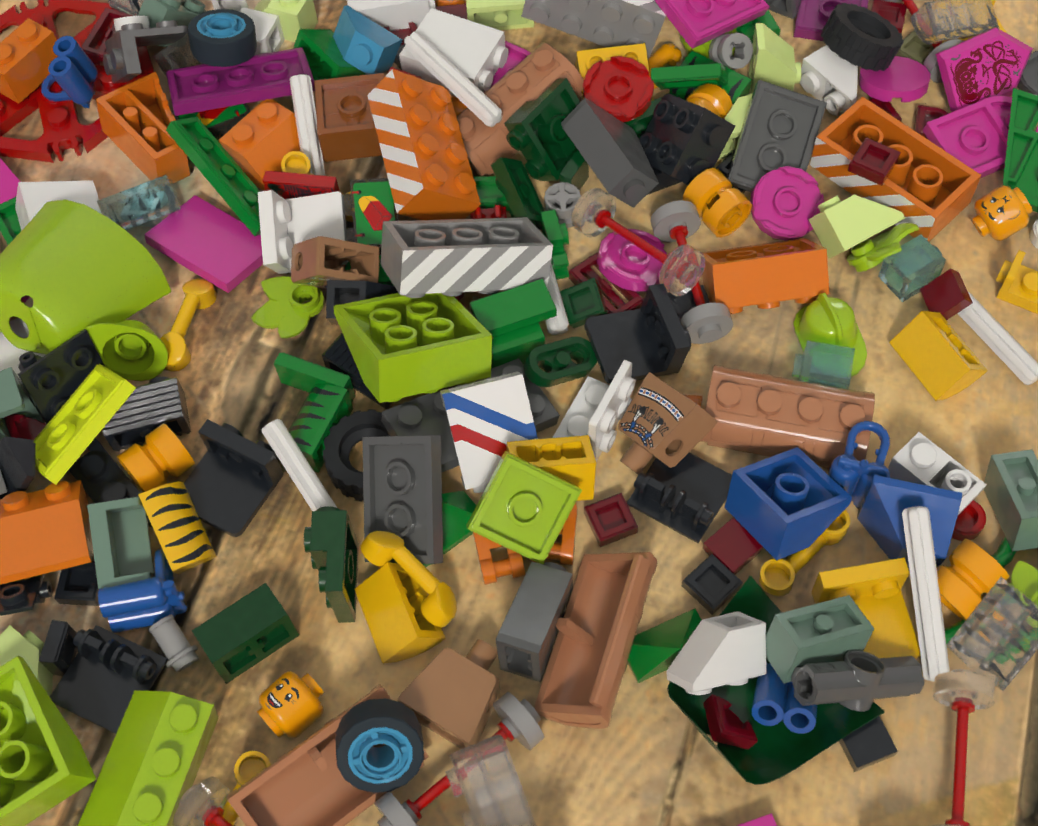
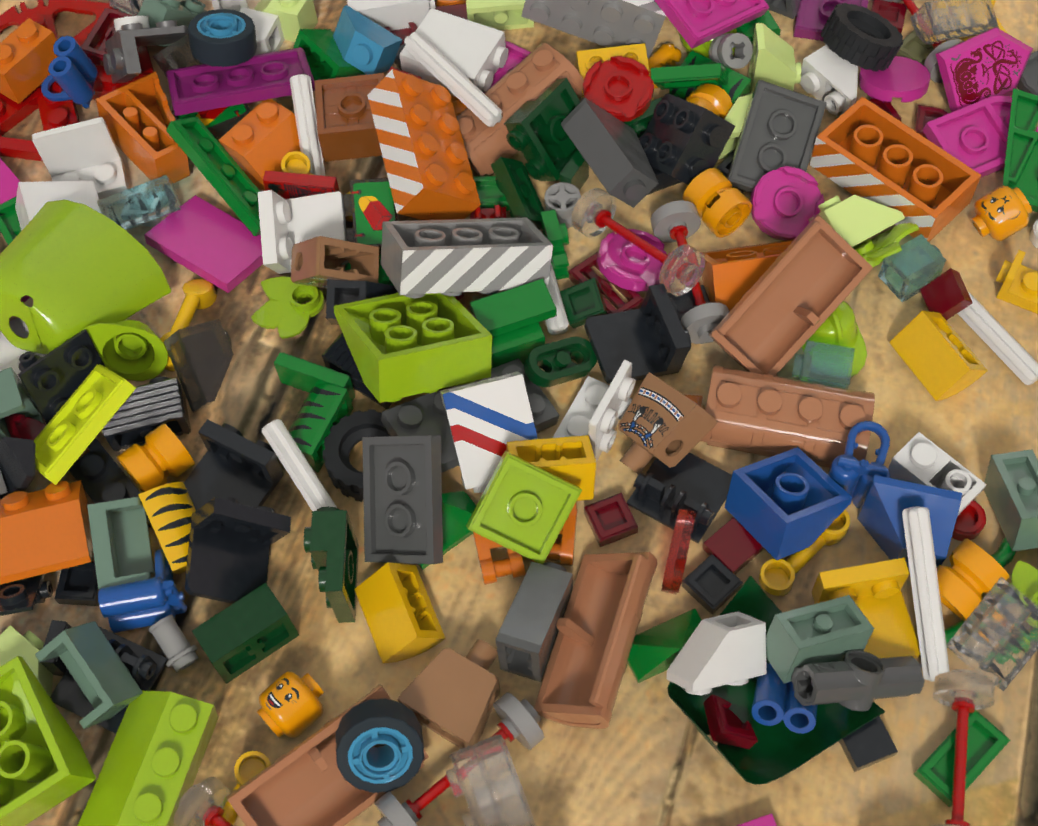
(83, 154): none -> white bracket
(95, 670): none -> sand green panel
(200, 360): none -> clear smoke slope
(231, 548): none -> black bracket
(384, 546): yellow bar -> none
(678, 551): none -> clear red tile
(791, 299): none -> nougat container
(874, 161): dark red tile -> none
(982, 747): none -> green tile

